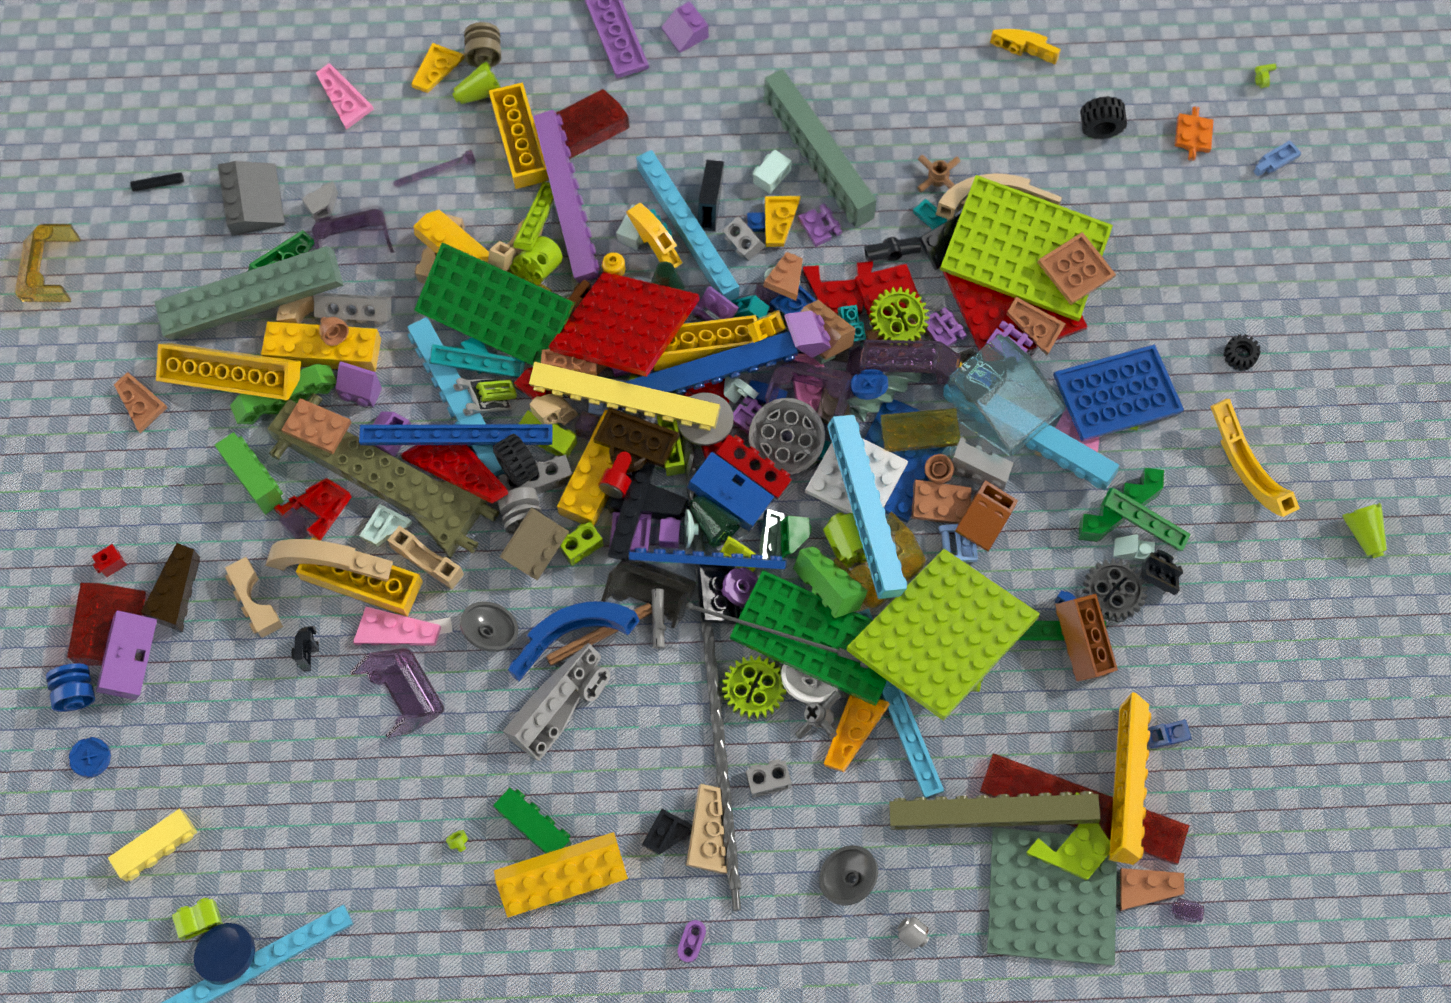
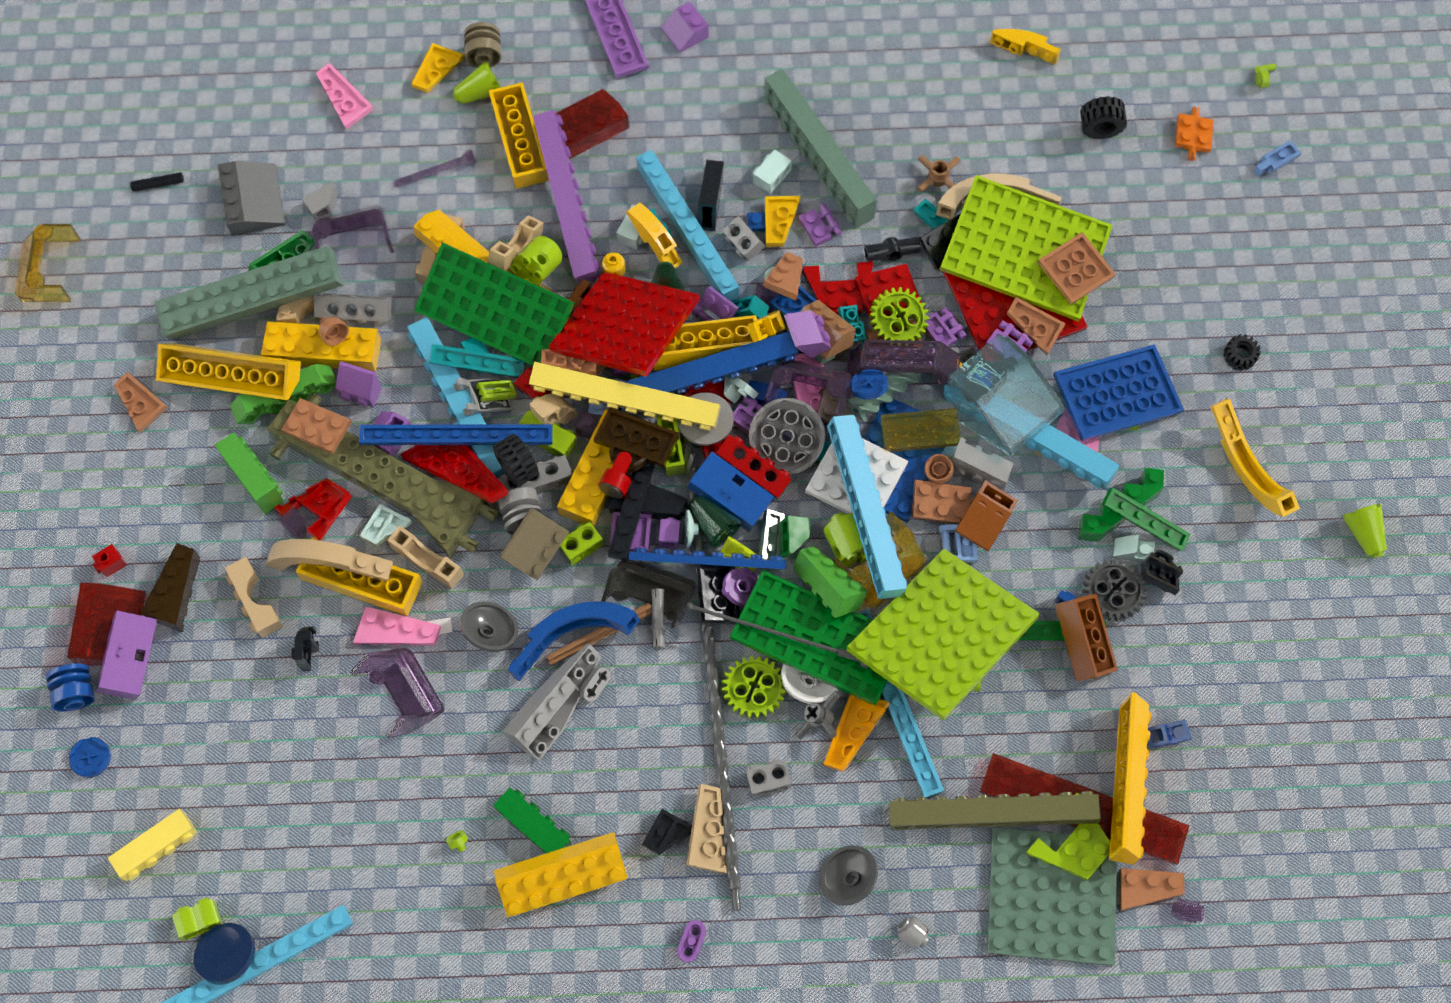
(535, 218): lime tile -> none

